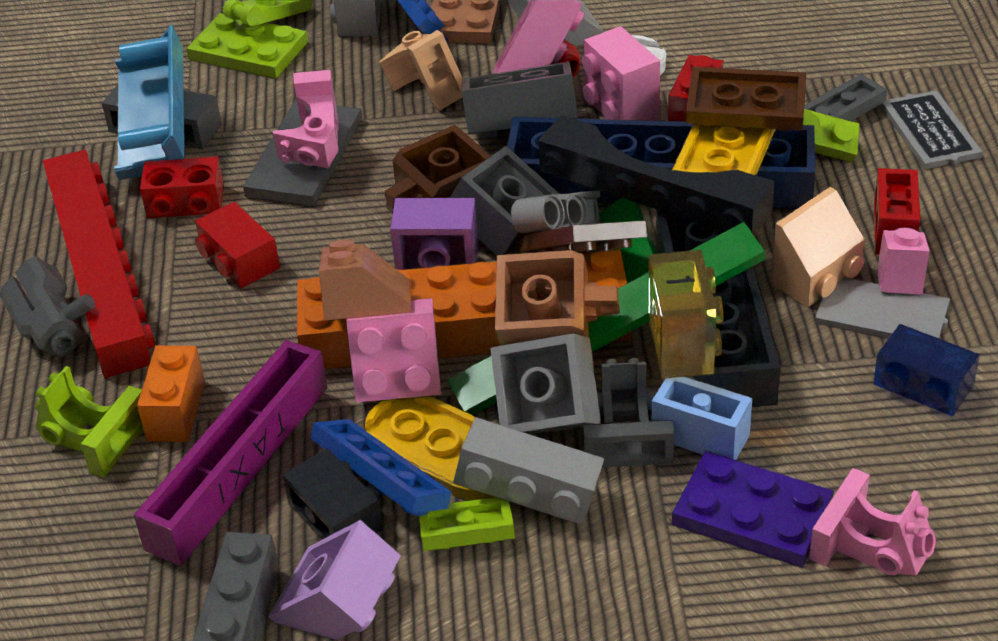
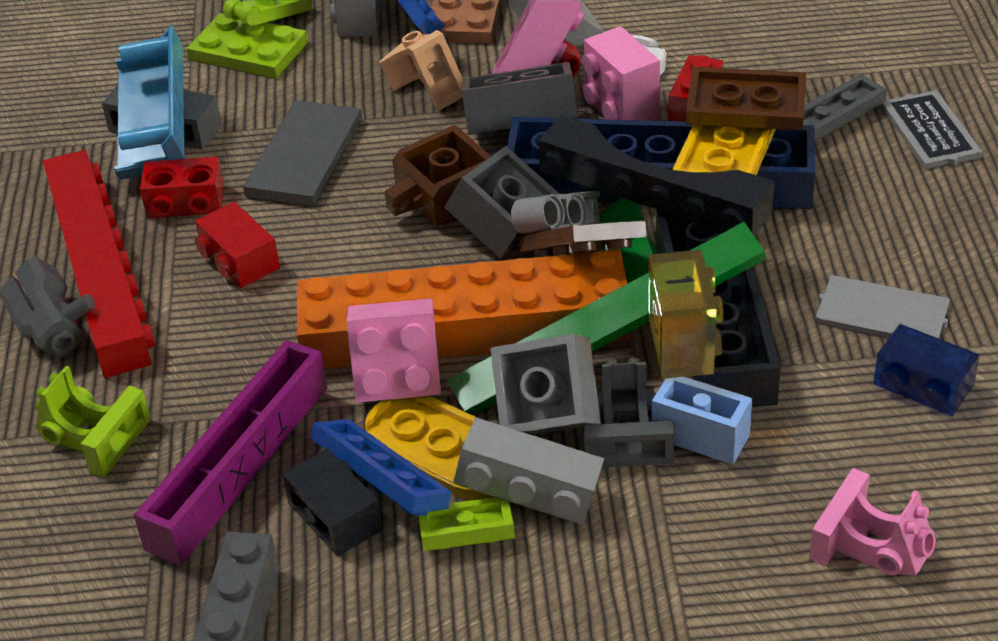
(171, 393): orange brick -> none
(317, 138): bright pink tile -> none
(337, 583): lavender slope -> none
(360, 283): nougat slope -> none
(434, 232): medium lavender brick -> none
(548, 296): nougat hinge -> none
(751, 508): dark purple plate -> none
(816, 248): light nougat slope -> none
(833, 135): lime plate -> none
(895, 202): red brick -> none
(903, 261): bright pink brick -> none

